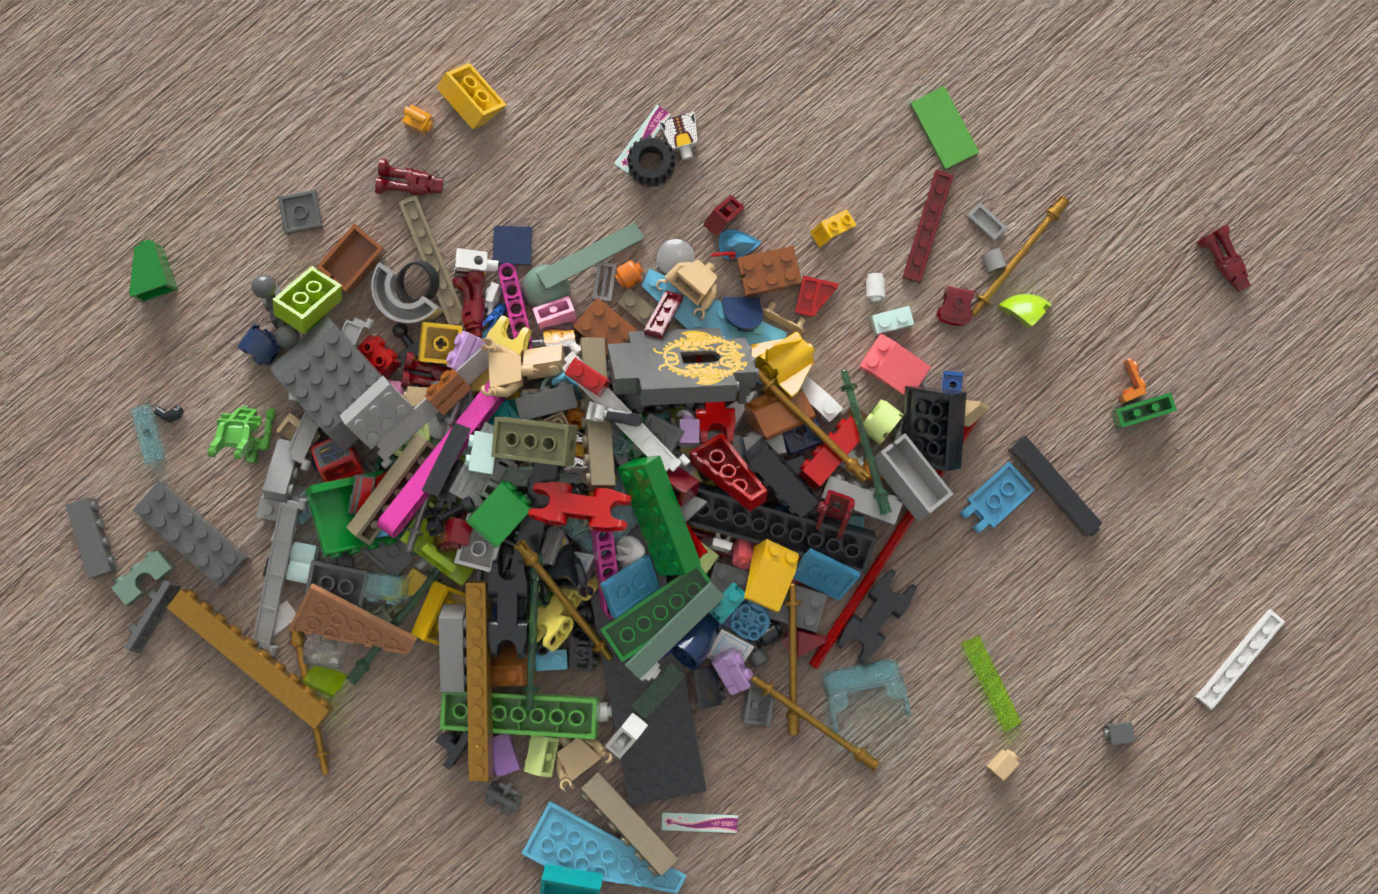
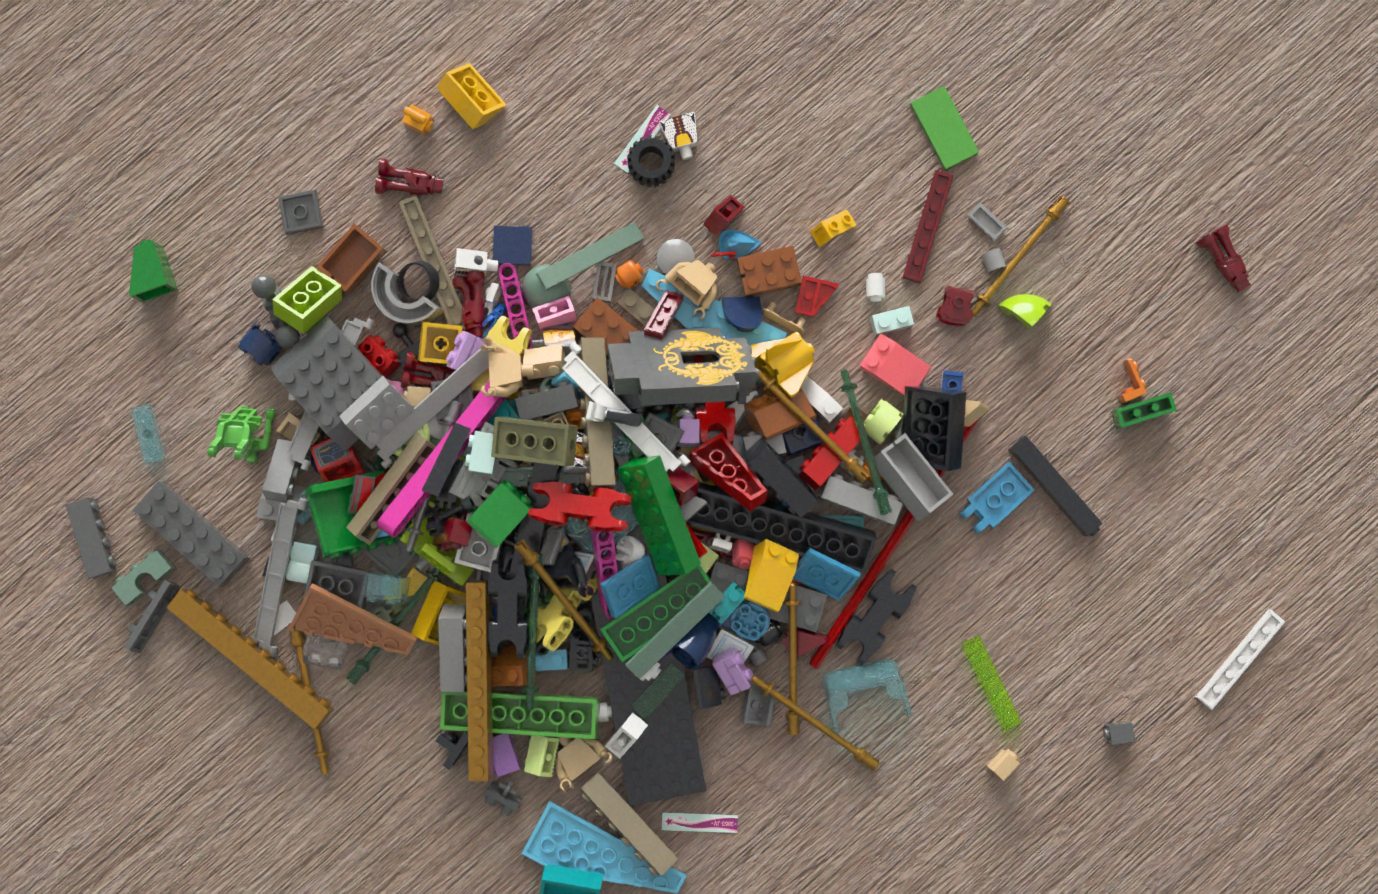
(170, 415): black arm -> none
(325, 680): clear neon green piece -> none
(447, 391): dark orange brick -> none
(587, 377): red brick -> none
(842, 514): dark red piece -> none

